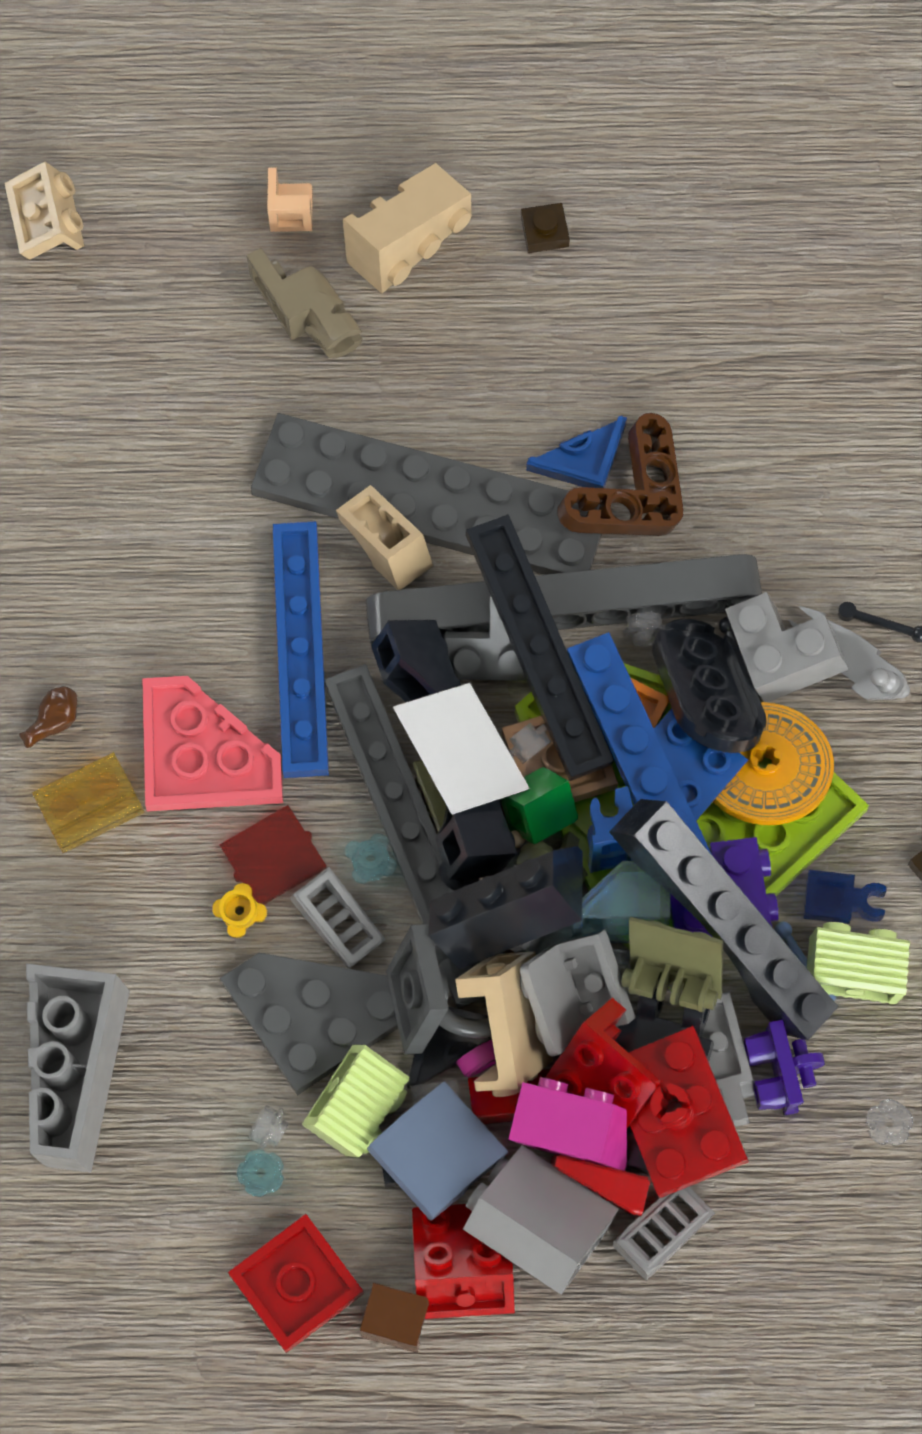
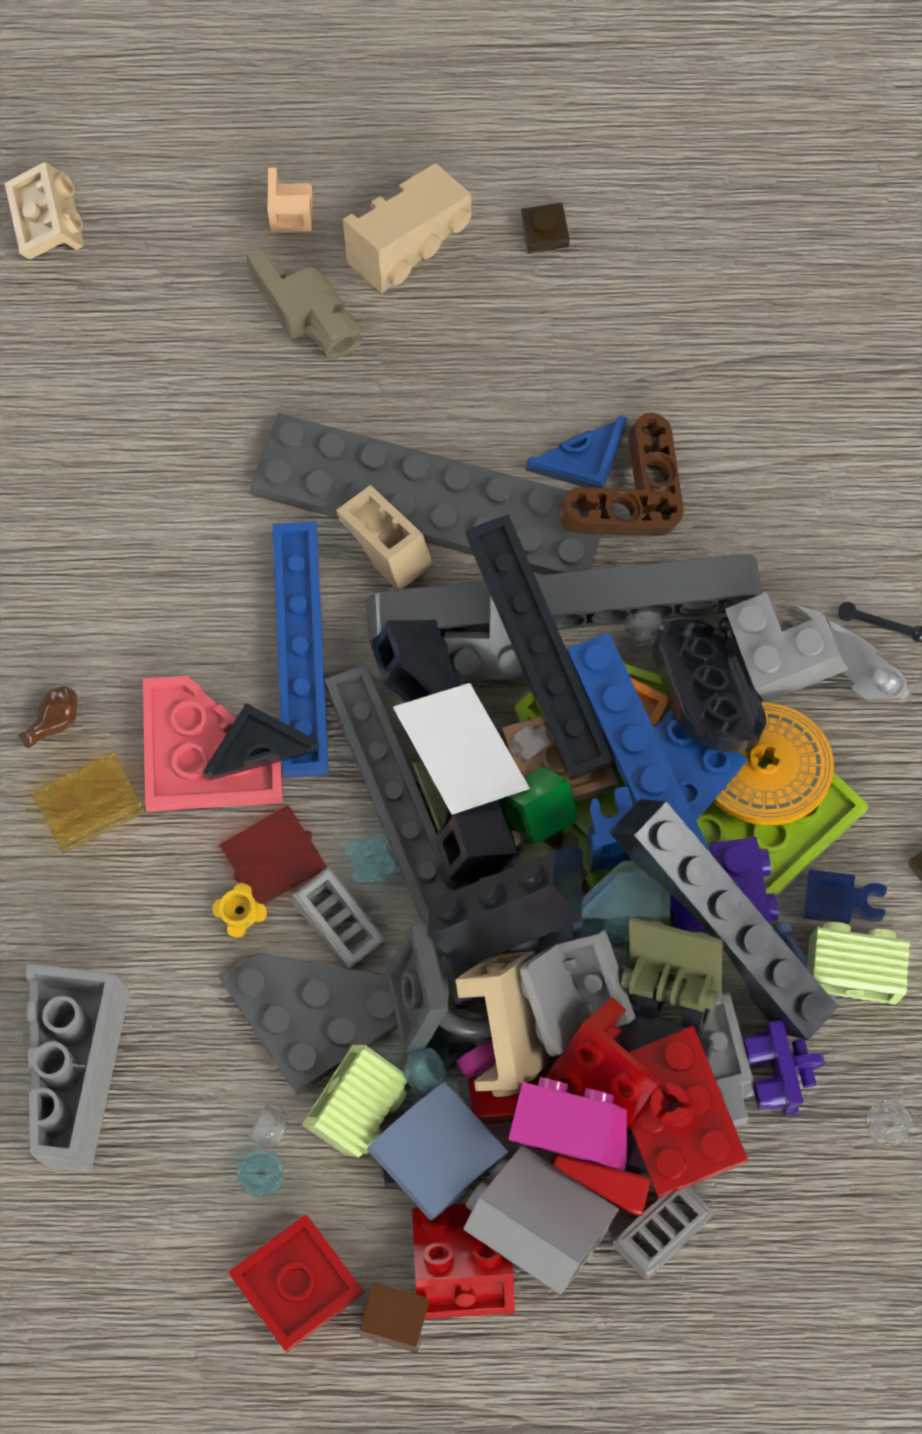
(257, 742): none -> black tile
(424, 1070): none -> clear light blue plate

